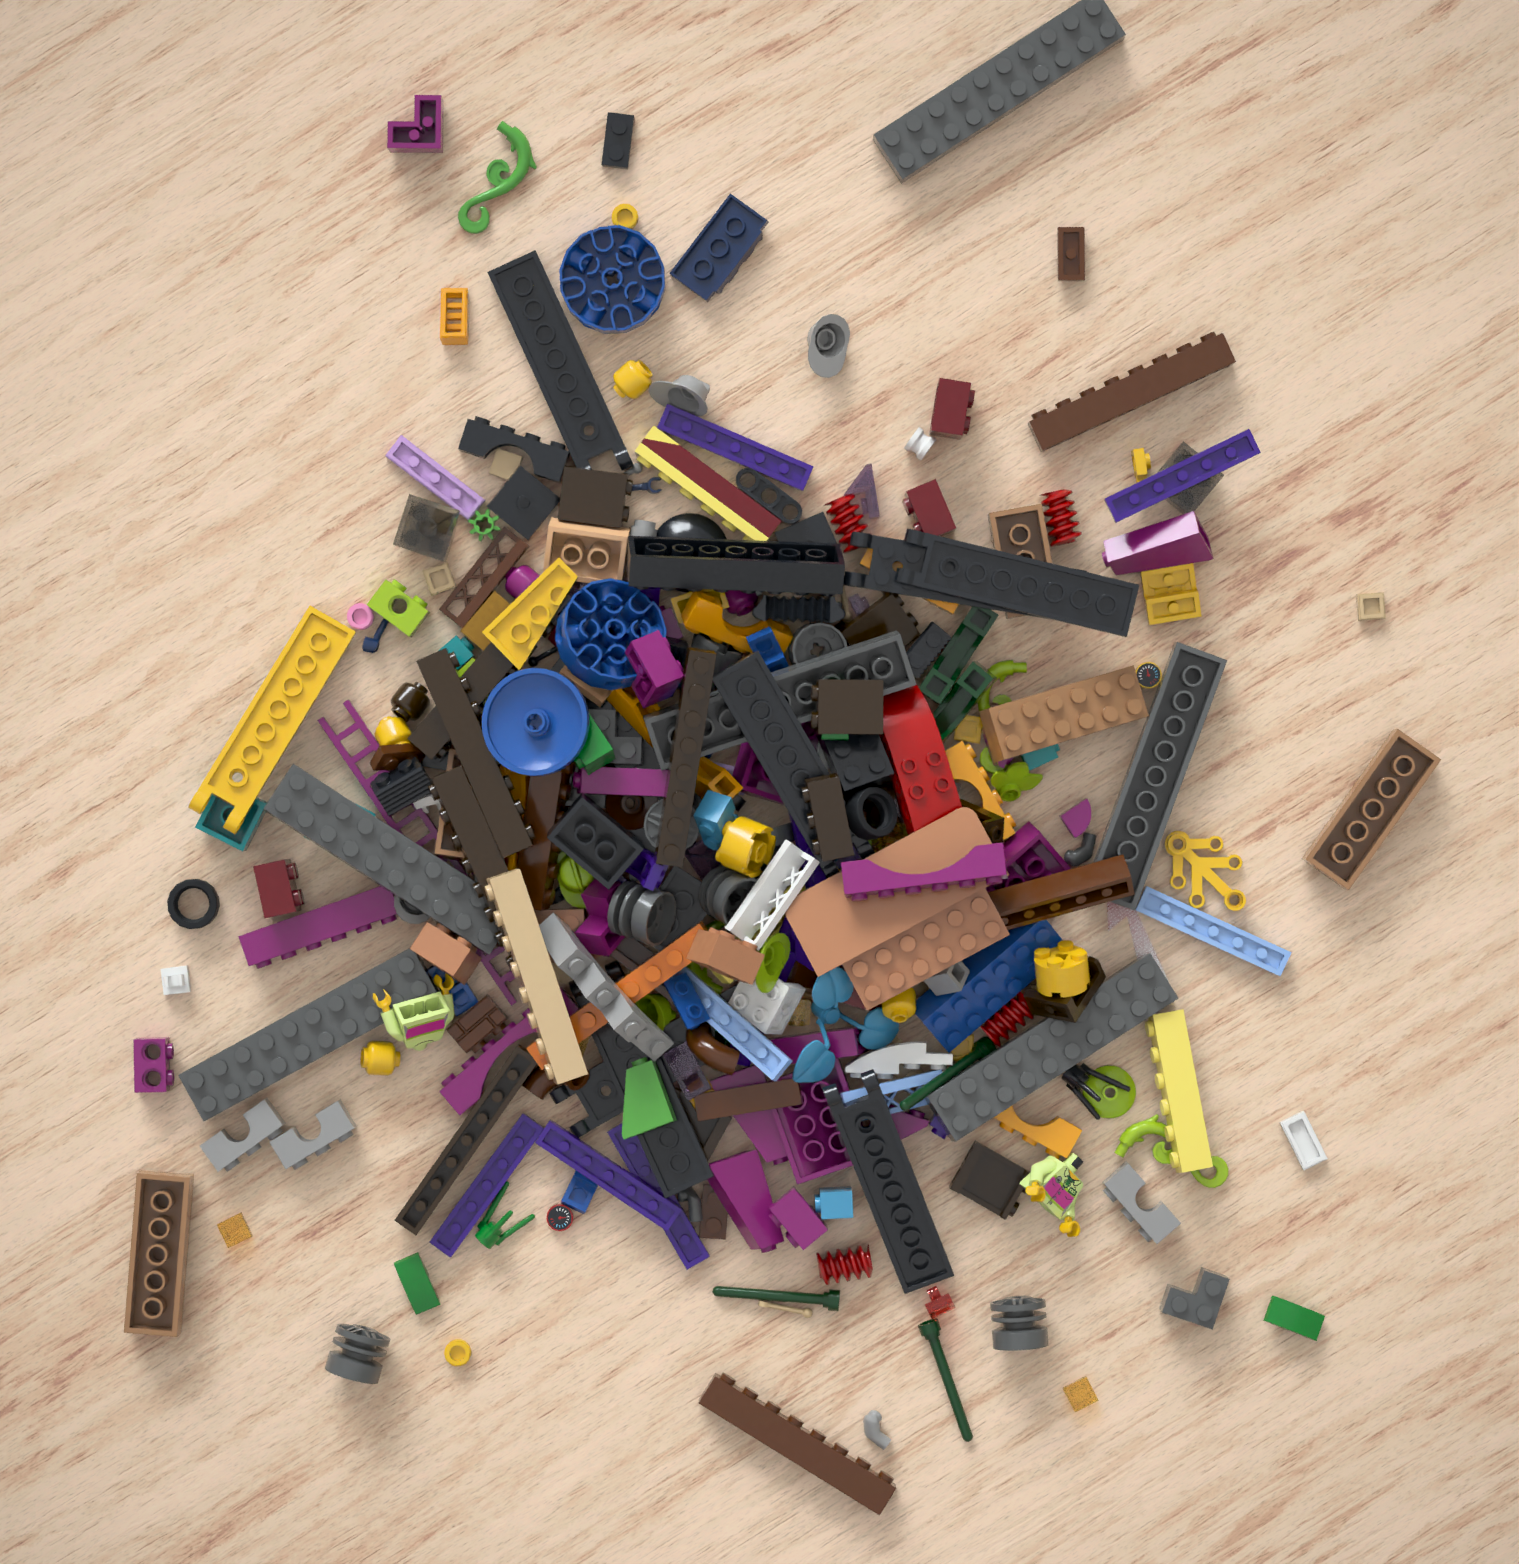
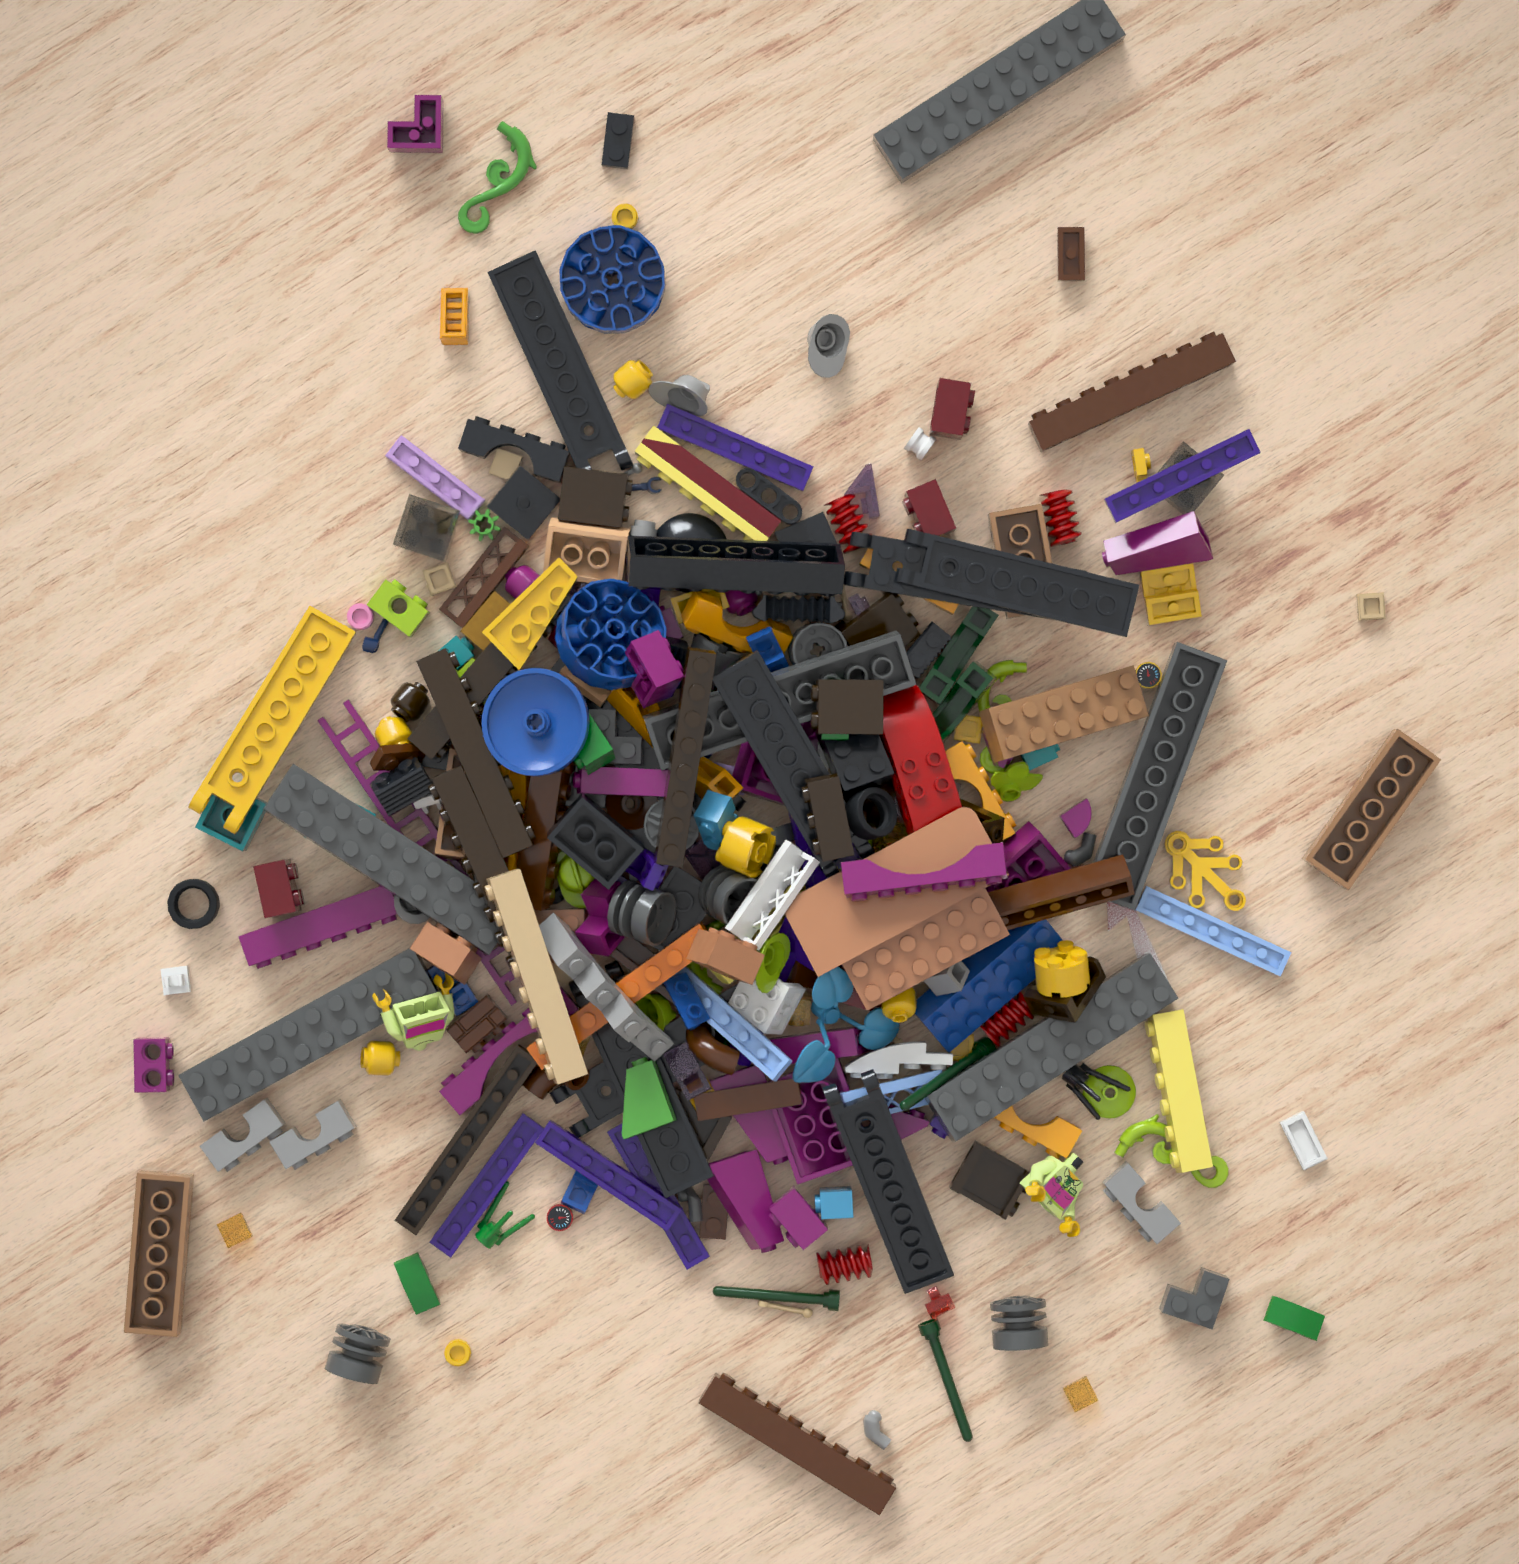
(533, 661): black hinge -> none
(720, 248): dark blue piece -> none

